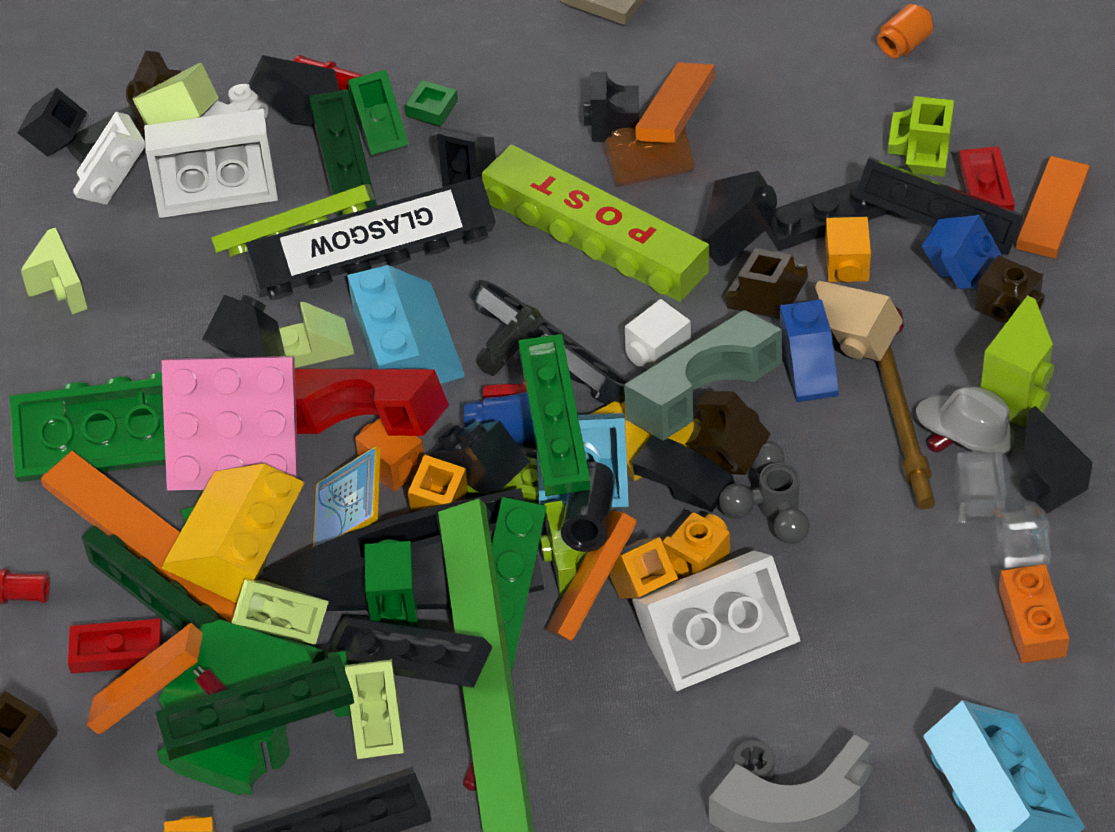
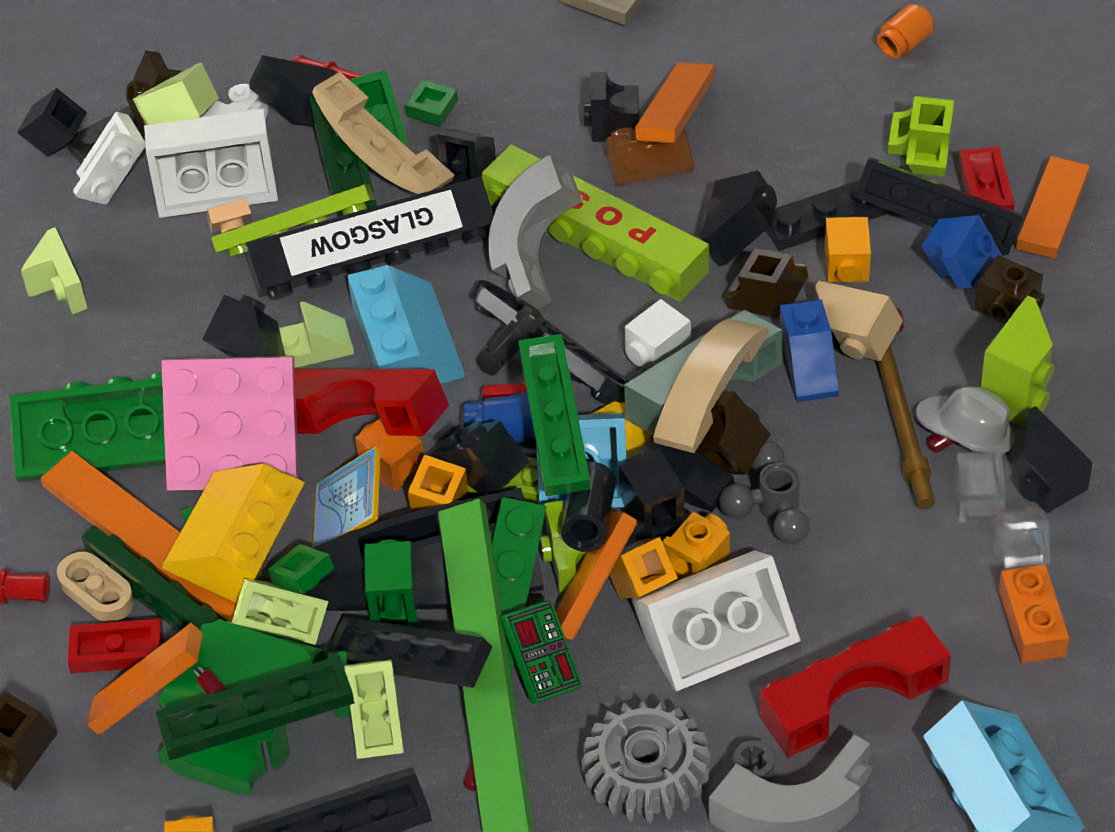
(99, 588): none -> tan plate
(229, 216): none -> light nougat plate
(301, 569): none -> green plate
(373, 143): none -> tan slope
(520, 222): none -> light grey arch
(541, 652): none -> slope
(652, 495): none -> black slope
(652, 787): none -> light grey gear
(702, 380): none -> tan slope
(901, 659): none -> red arch

